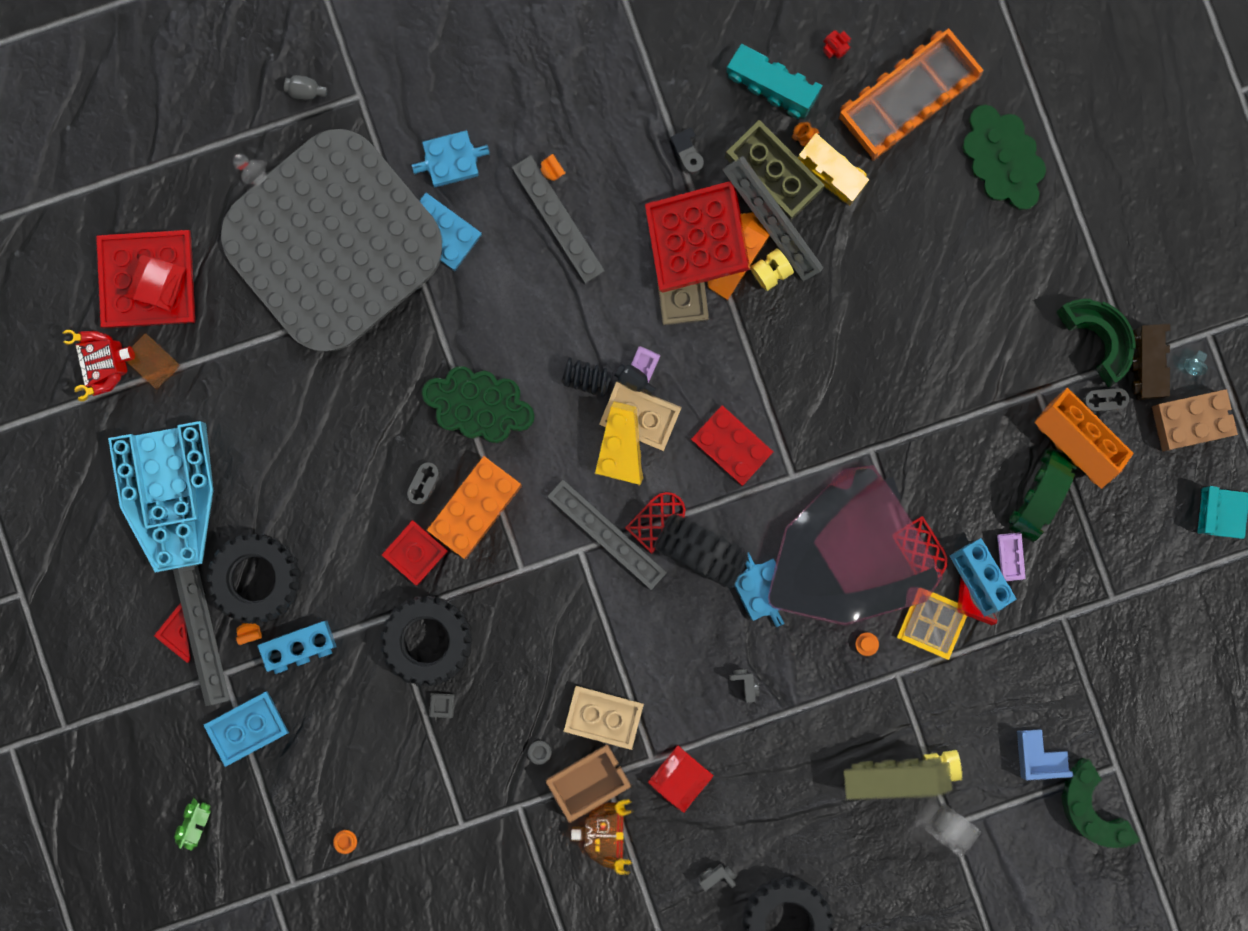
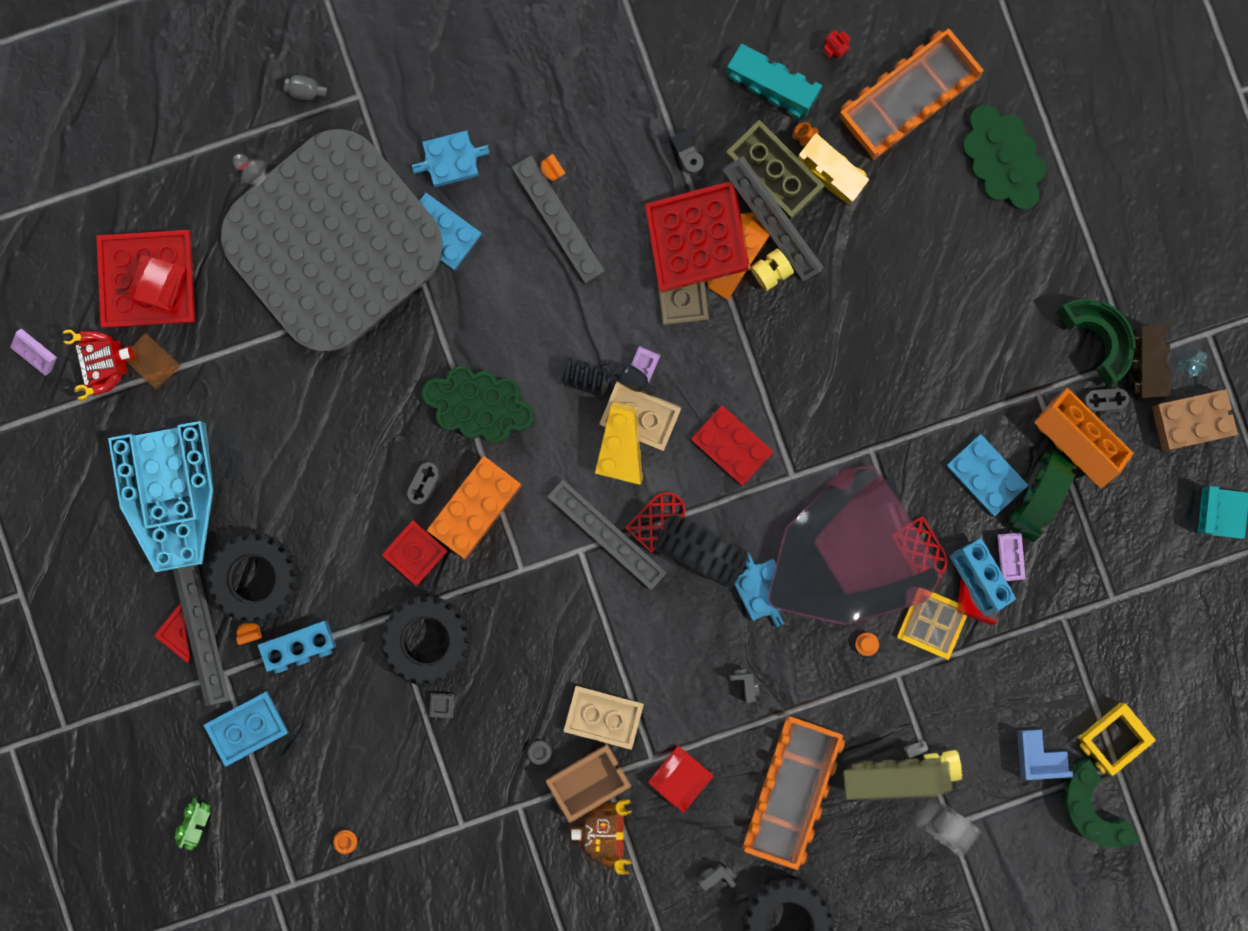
(33, 352): none -> lavender plate
(793, 792): none -> clear window
(915, 749): none -> light grey tile
(987, 475): none -> dark azure plate
(1135, 726): none -> yellow window

